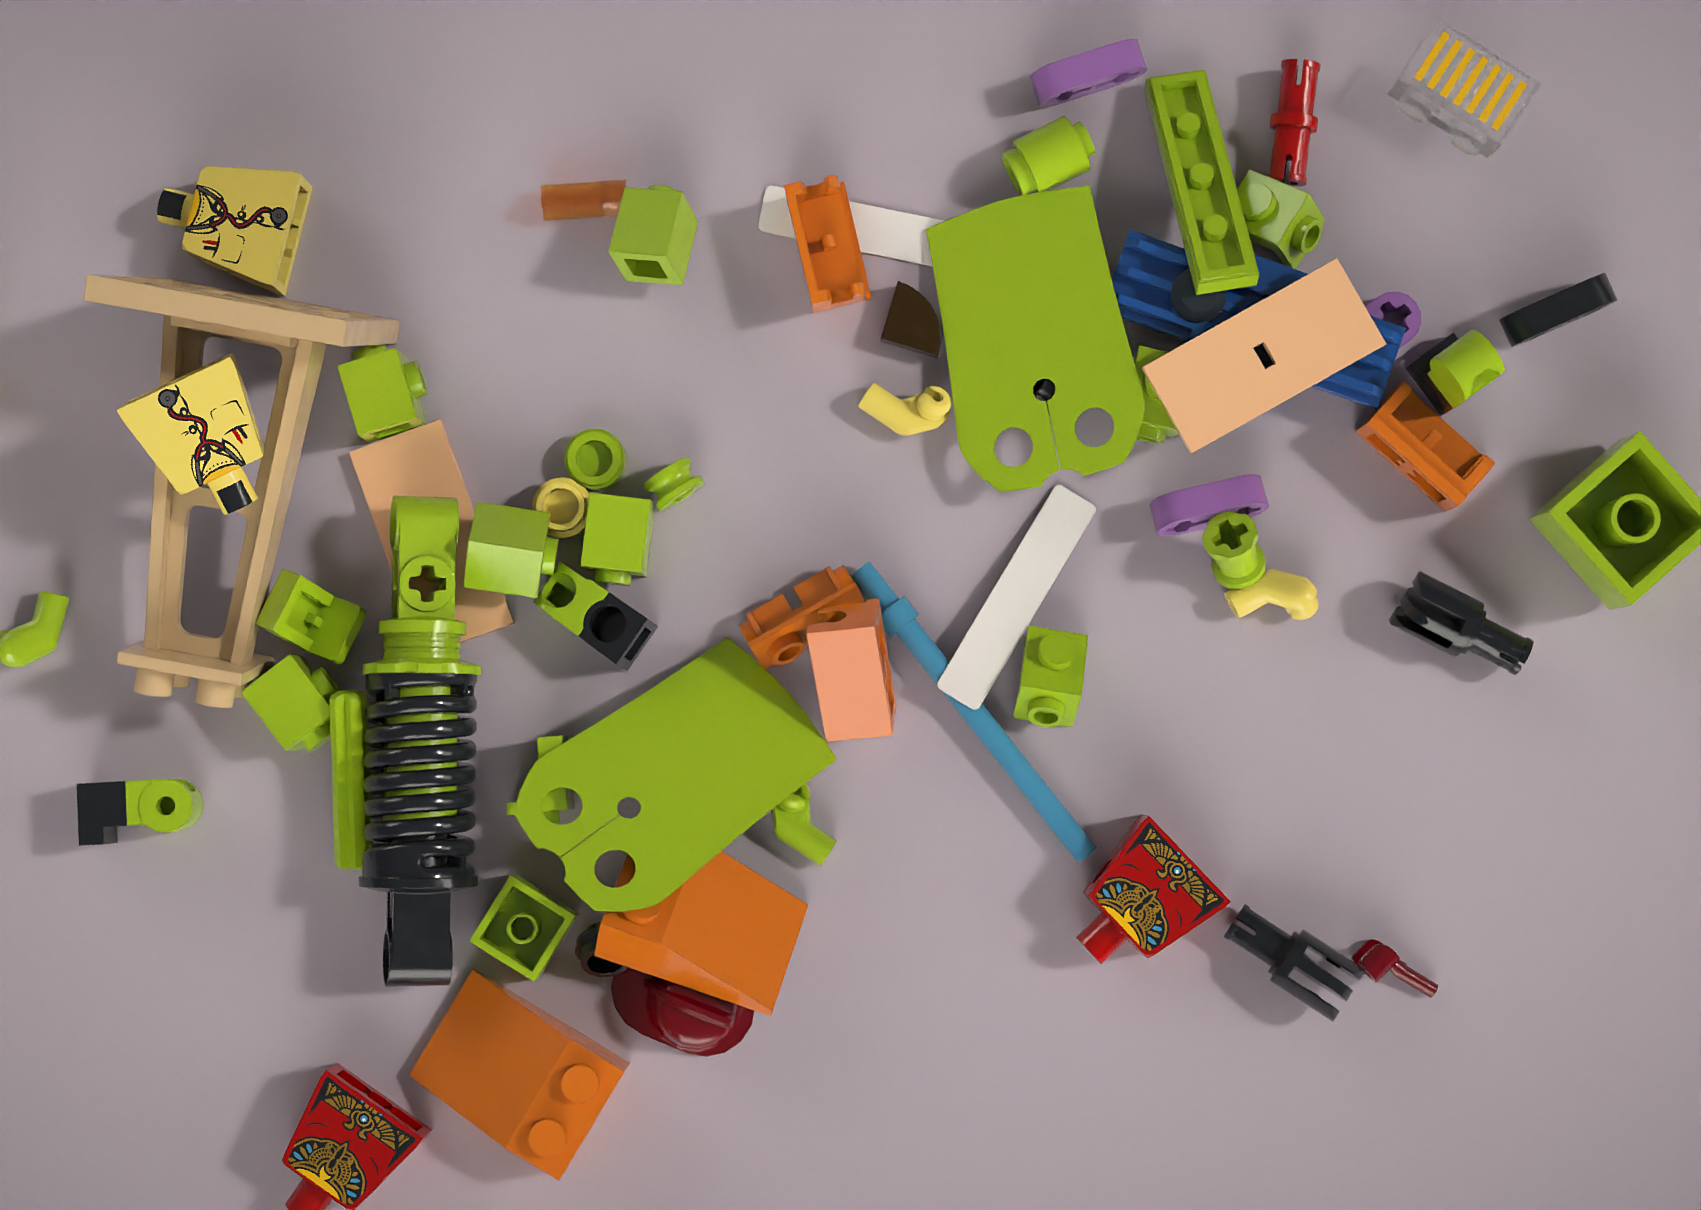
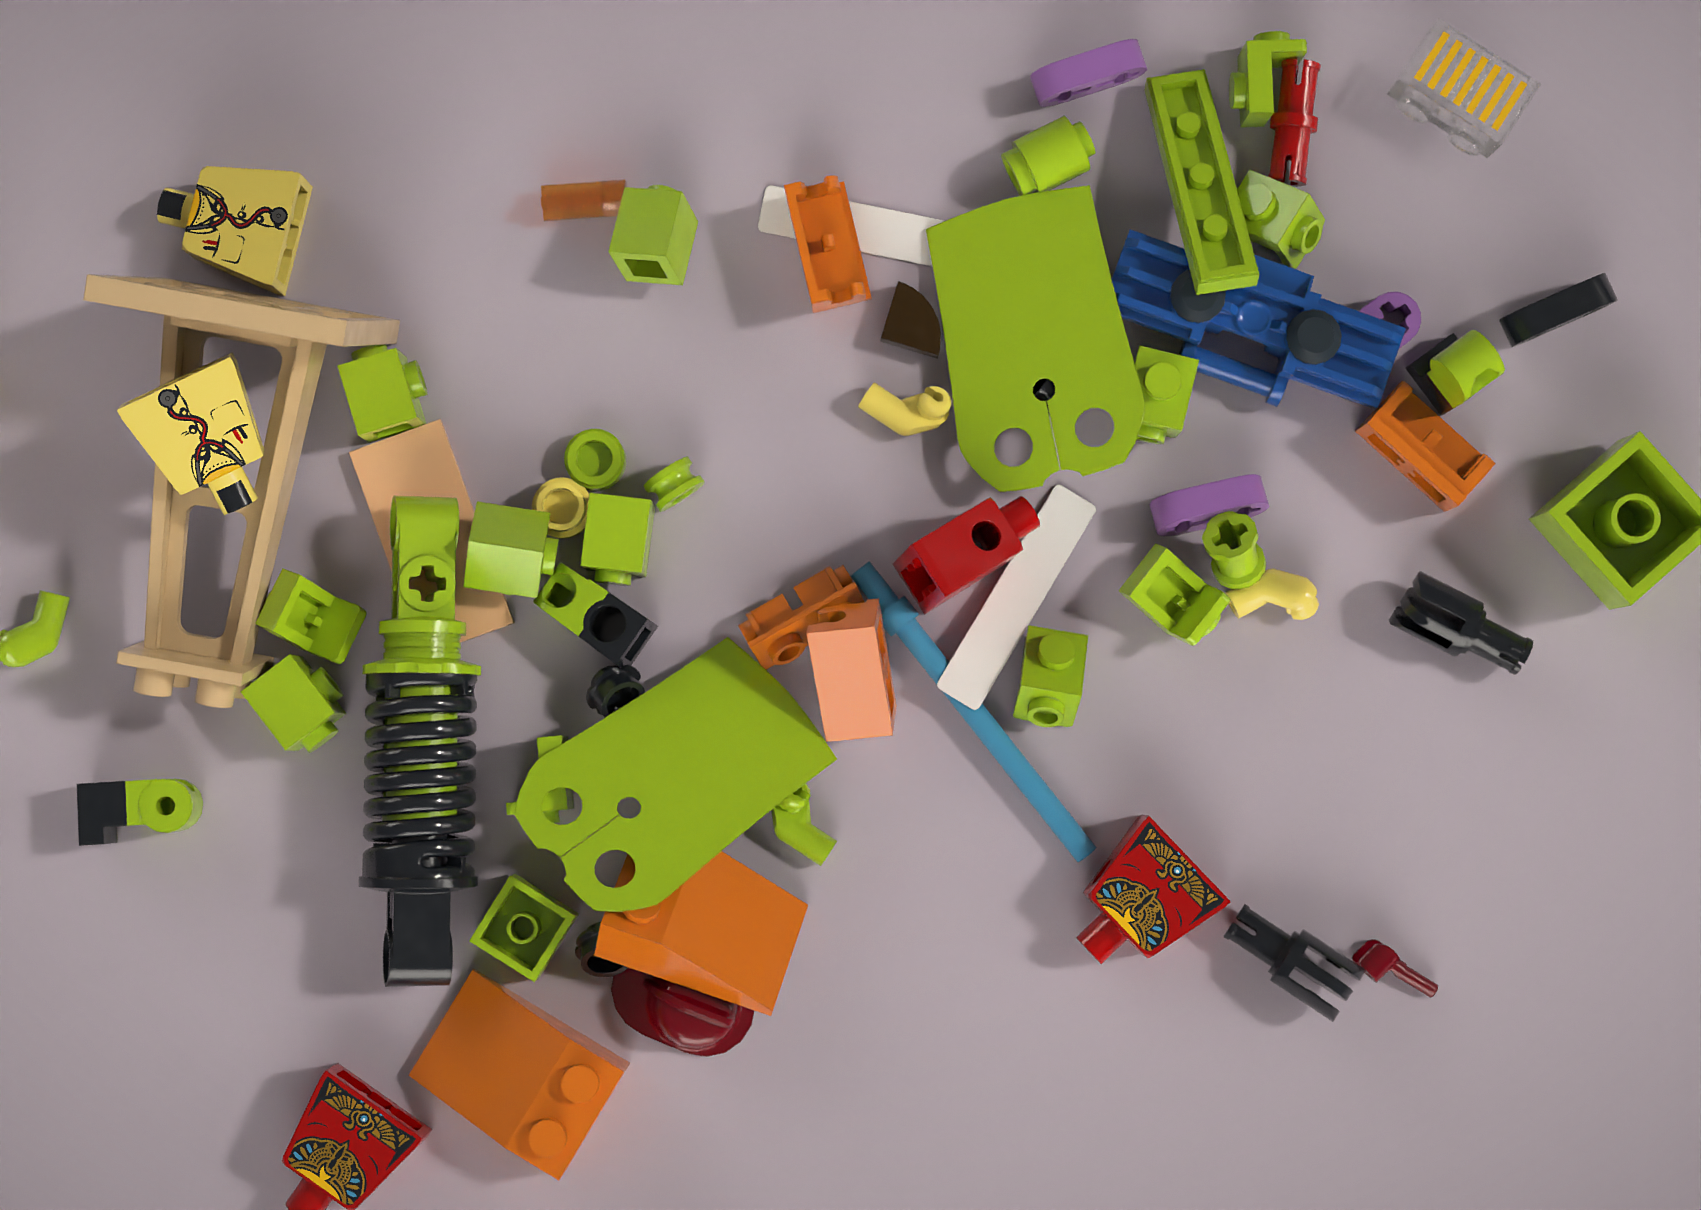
(348, 776): lime axle -> none
(613, 688): none -> black plate
(949, 559): none -> red torso
(1174, 596): none -> lime bracket
(1253, 83): none -> lime bracket
(1307, 332): light nougat piece -> none

